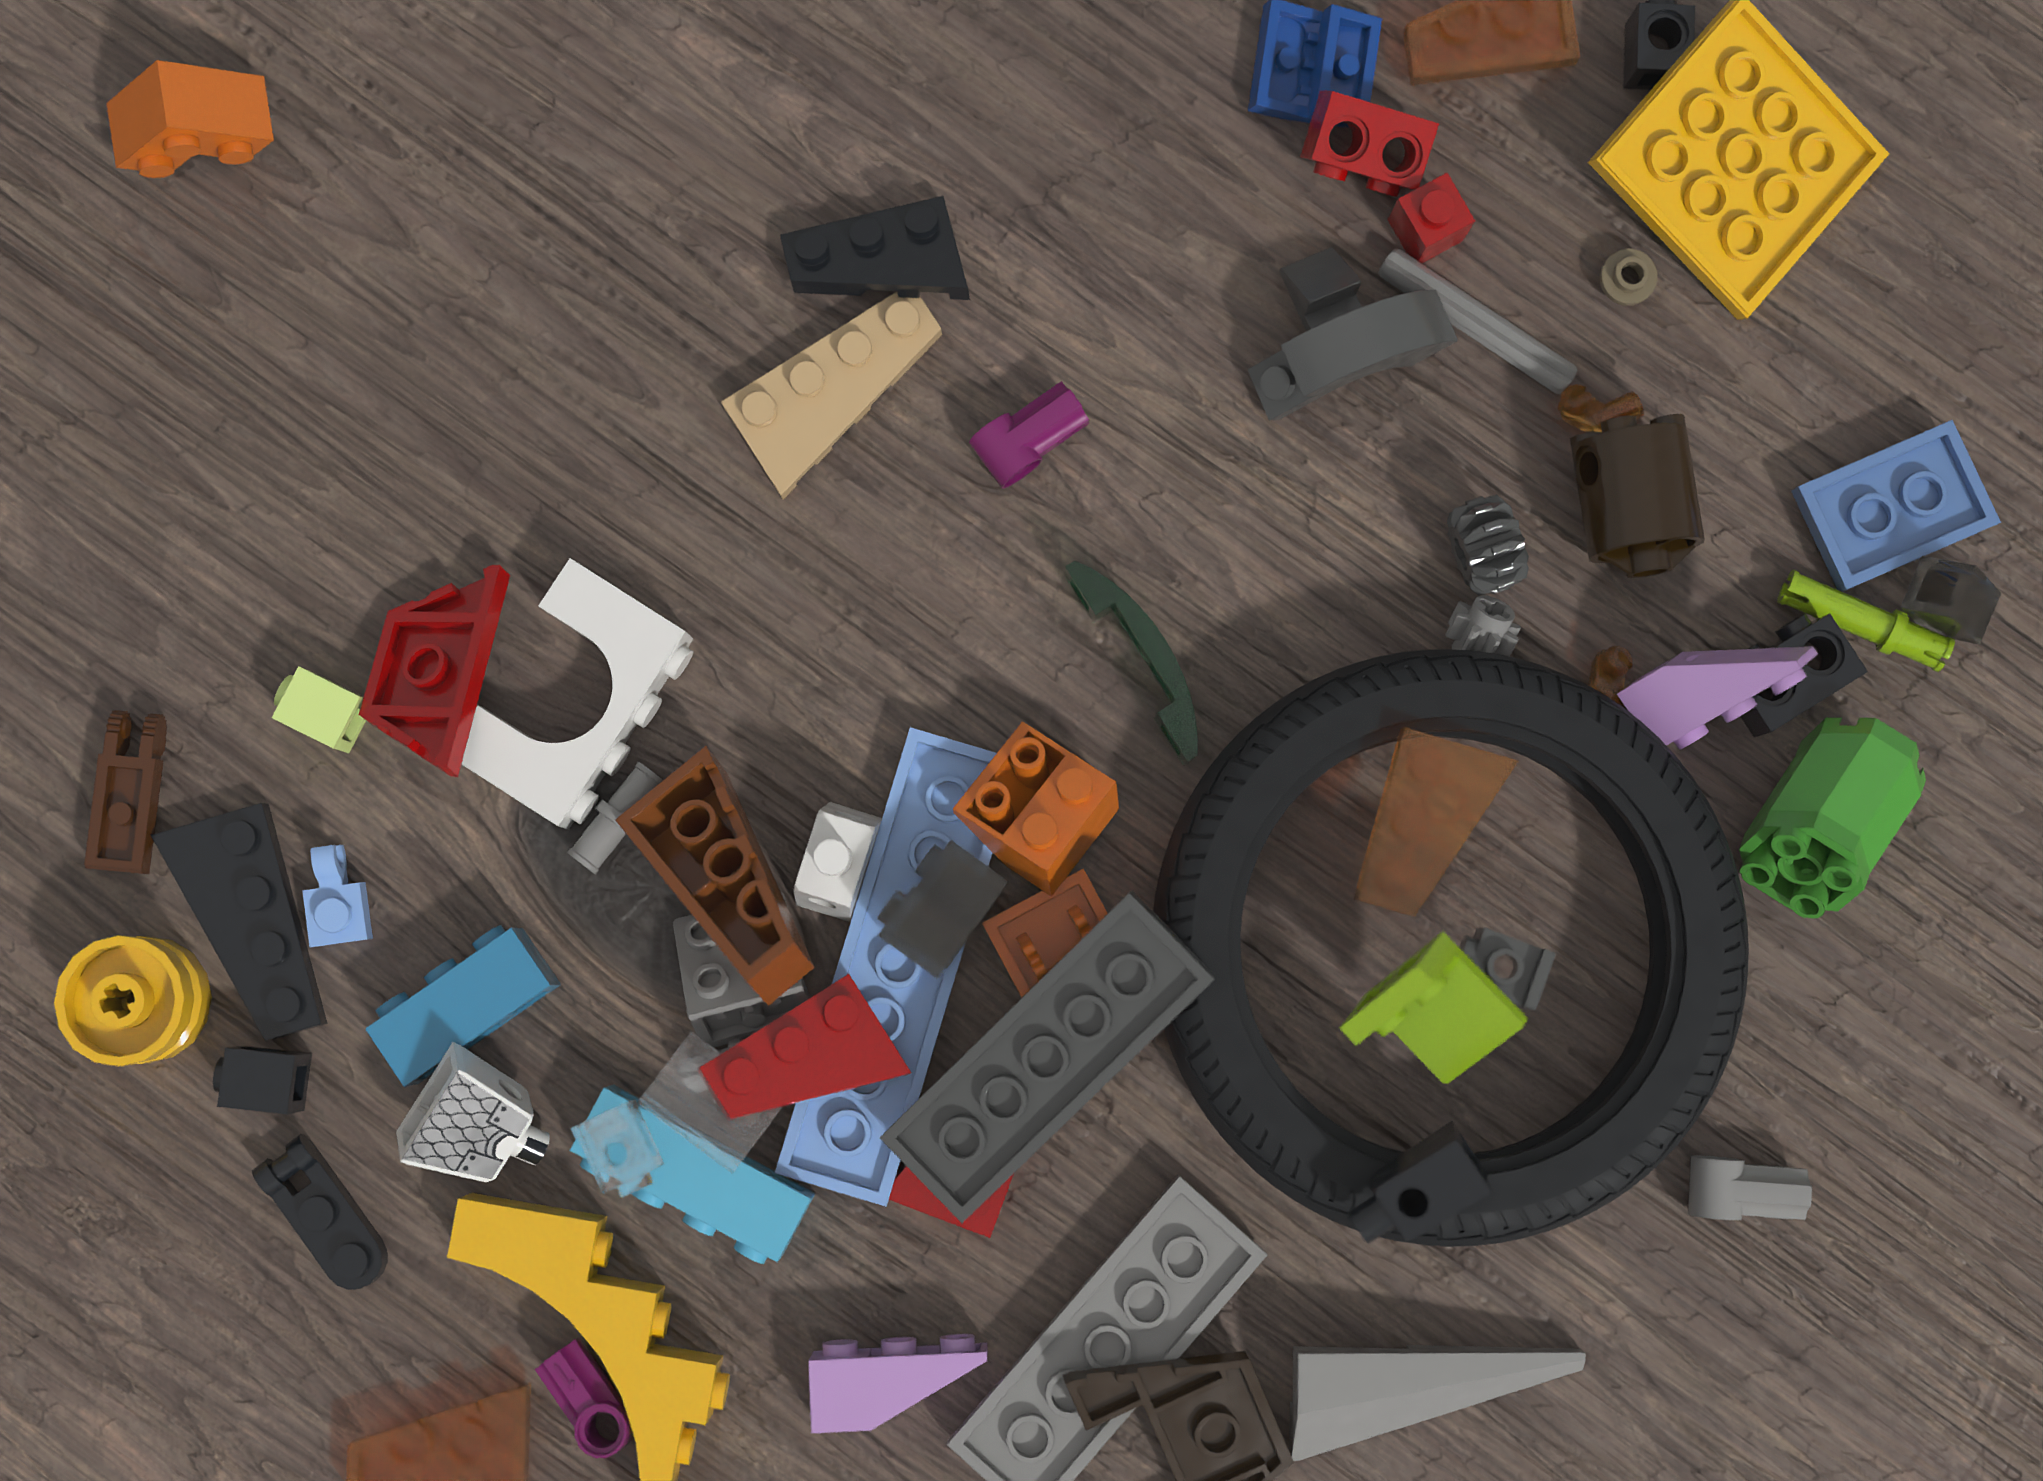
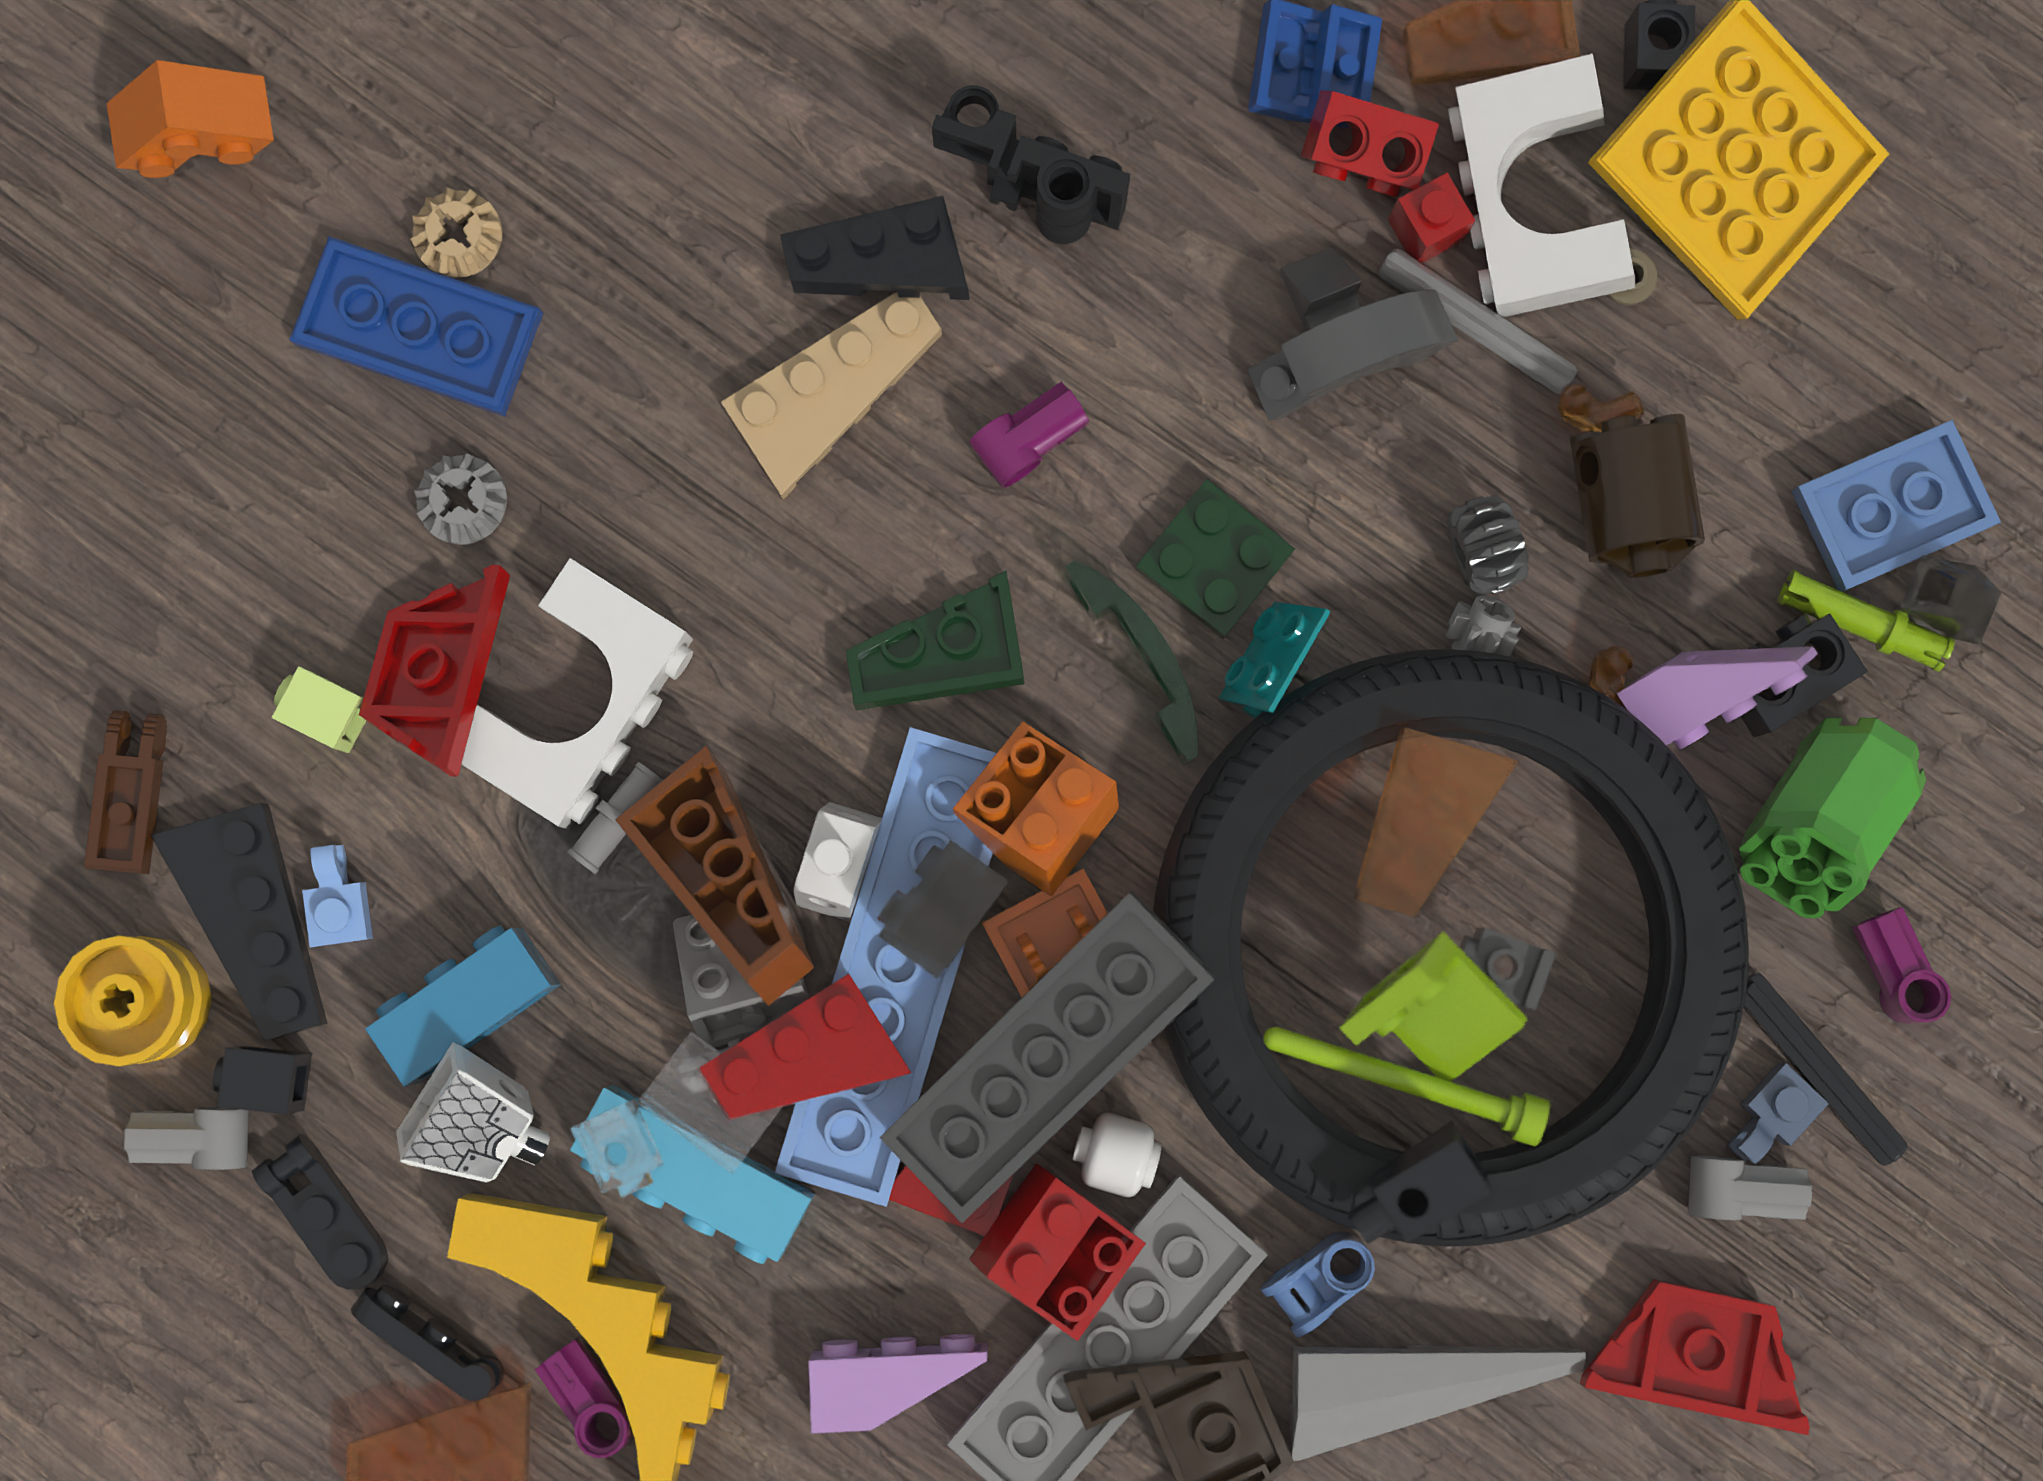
(206, 1138): none -> light grey piece
(416, 326): none -> blue tile
(427, 1343): none -> black plate
(451, 257): none -> tan gear
(461, 525): none -> light grey gear
(947, 652): none -> dark green wing
(1056, 1252): none -> red slope
(1065, 186): none -> black plate
(1117, 1155): none -> white head
(1214, 558): none -> dark green plate
(1273, 656): none -> teal hinge
(1317, 1283): none -> medium blue piece
(1500, 122): none -> white arch
(1519, 1115): none -> lime piece
(1701, 1356): none -> red wing
(1780, 1109): none -> sand blue plate
(1823, 1071): none -> black axle
(1896, 962): none -> magenta piece

